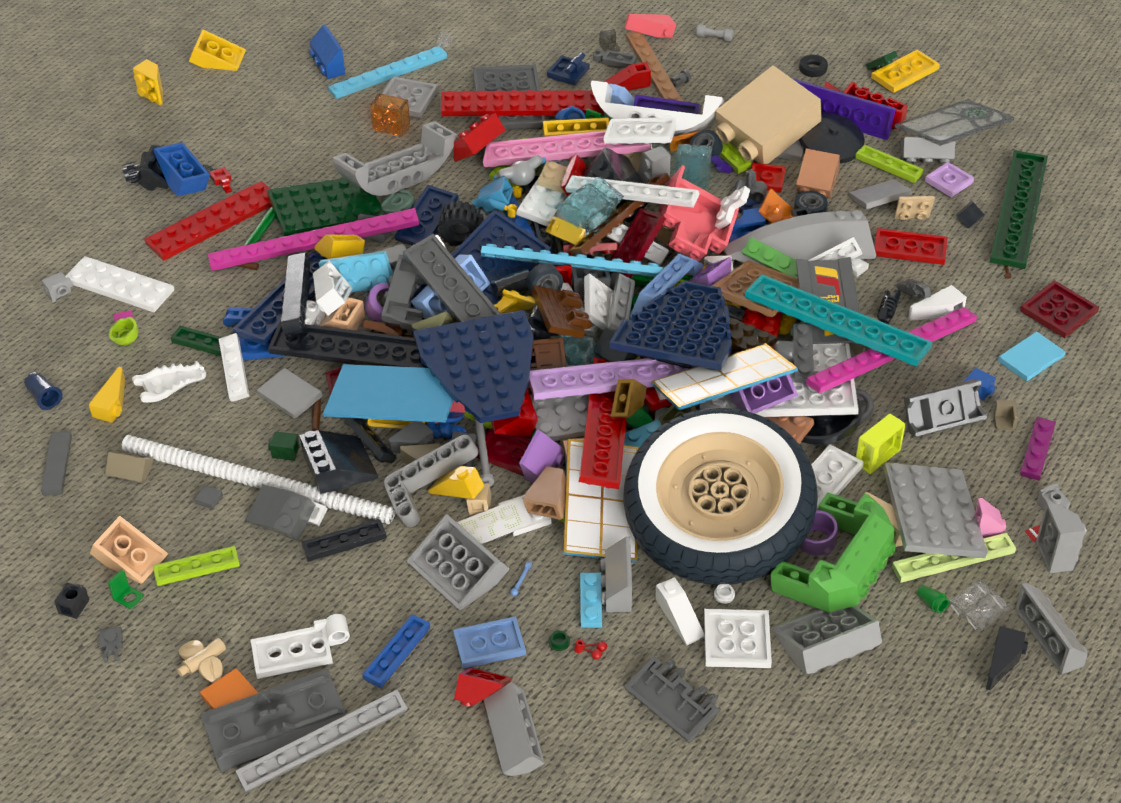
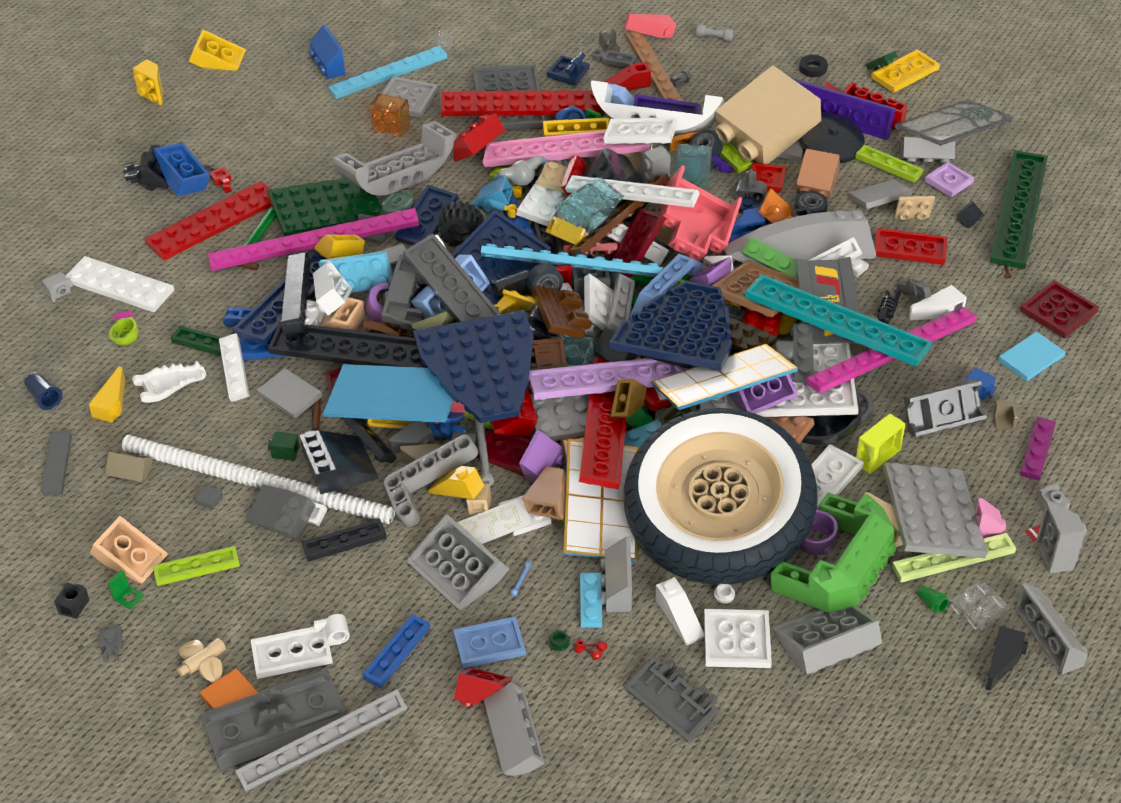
(729, 205): white plate -> none

